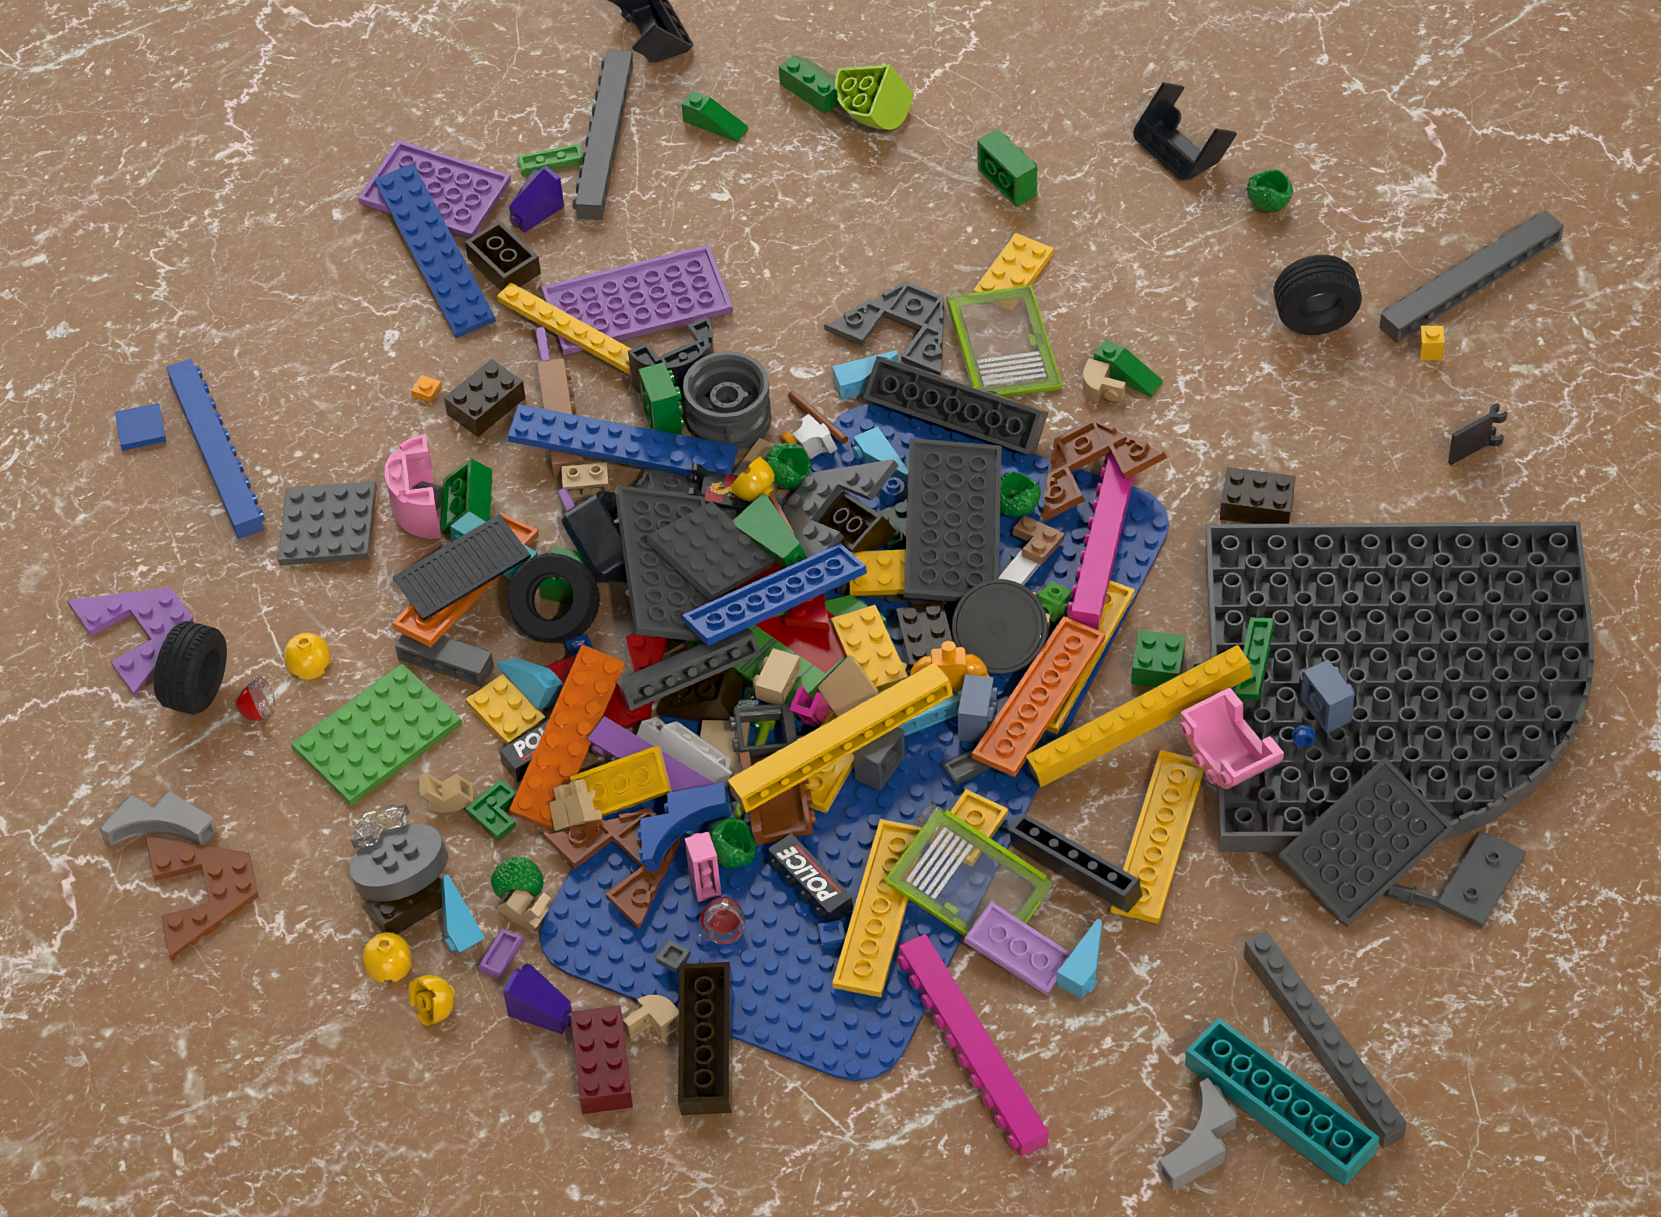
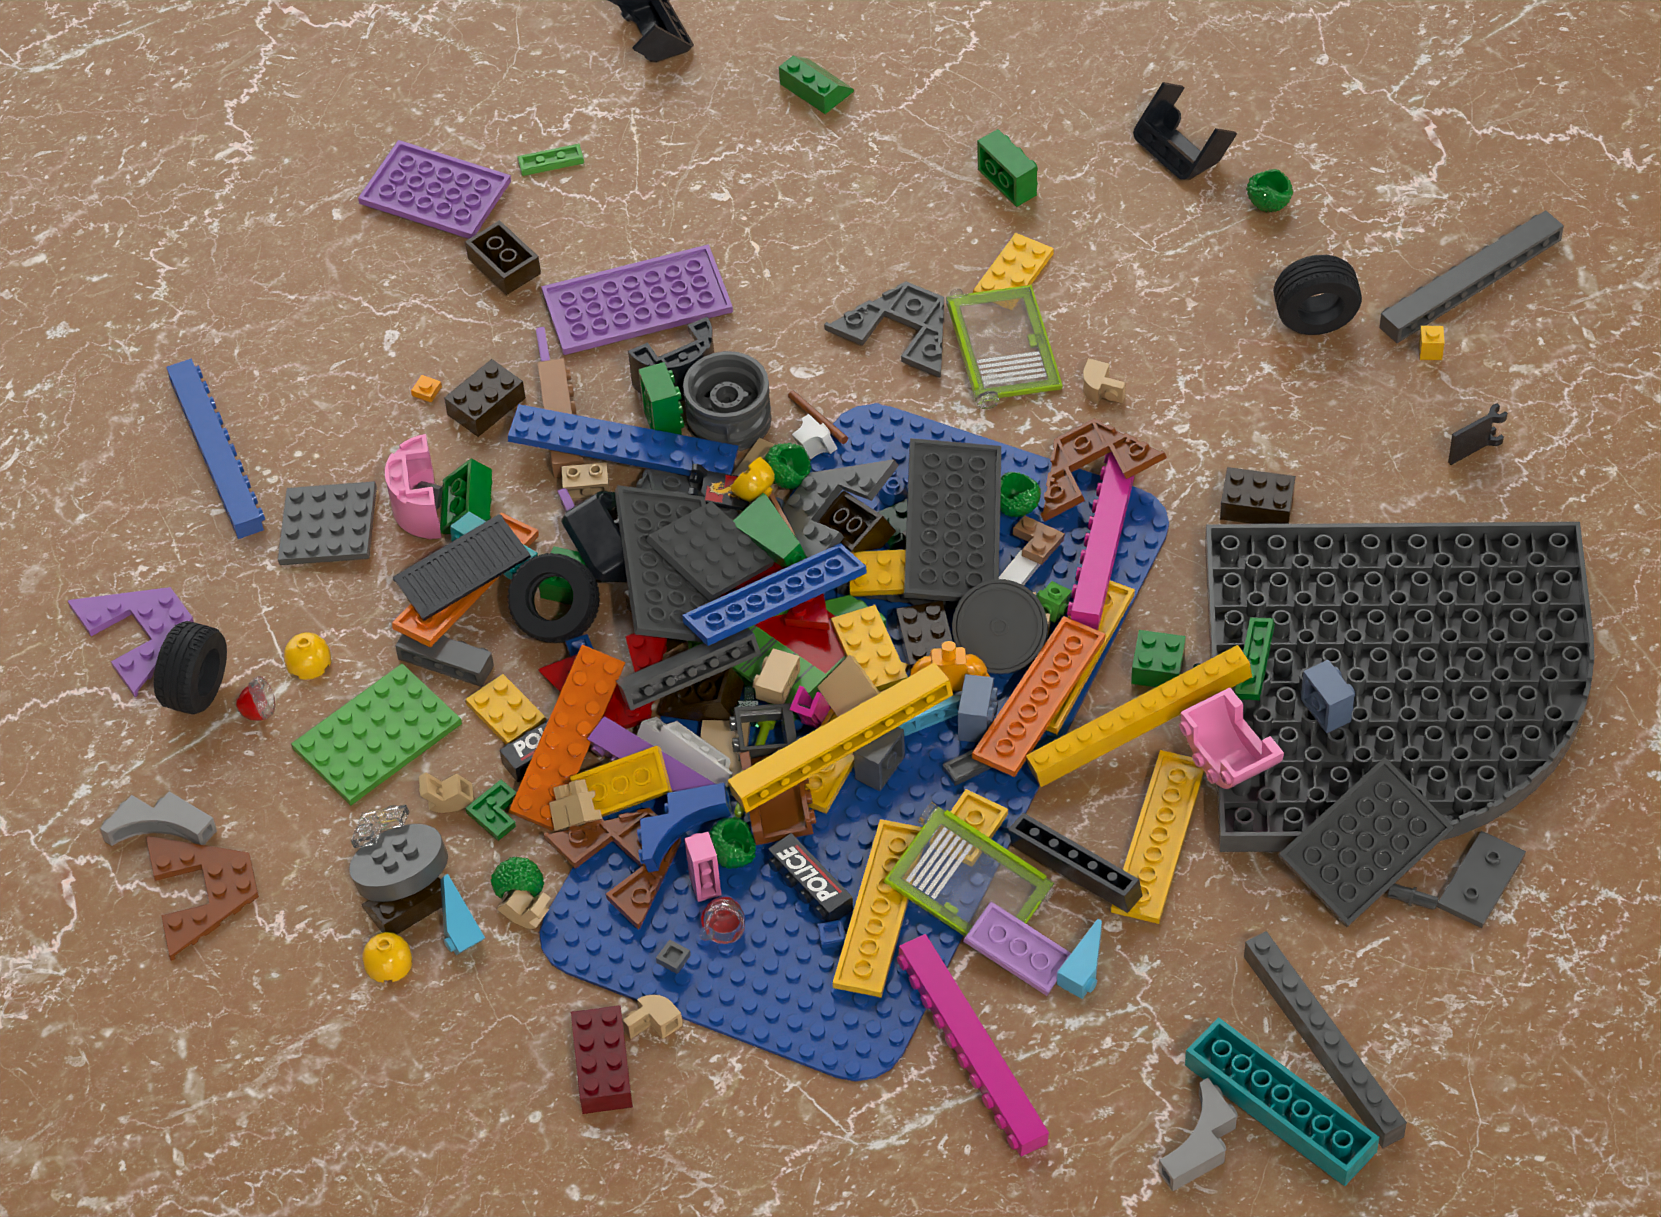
(140, 426): blue tile -> none
(432, 998): yellow cylinder -> none
(435, 250): blue plate -> none
(501, 953): medium lavender tile -> none
(534, 681): medium azure slope -> none
(536, 1000): dark purple slope -> none
(537, 199): dark purple slope -> none
(565, 326): yellow plate -> none
(604, 135): brick -> none
(705, 1038): dark brown brick -> none
(711, 116): green slope -> none
(787, 437): light orange tile -> none
(853, 377): medium azure slope -> none
(874, 95): lime brick -> none
(874, 447): medium azure slope -> none
(956, 405): dark grey brick -> none
(1127, 368): green slope -> none
(1303, 736): blue plate -> none

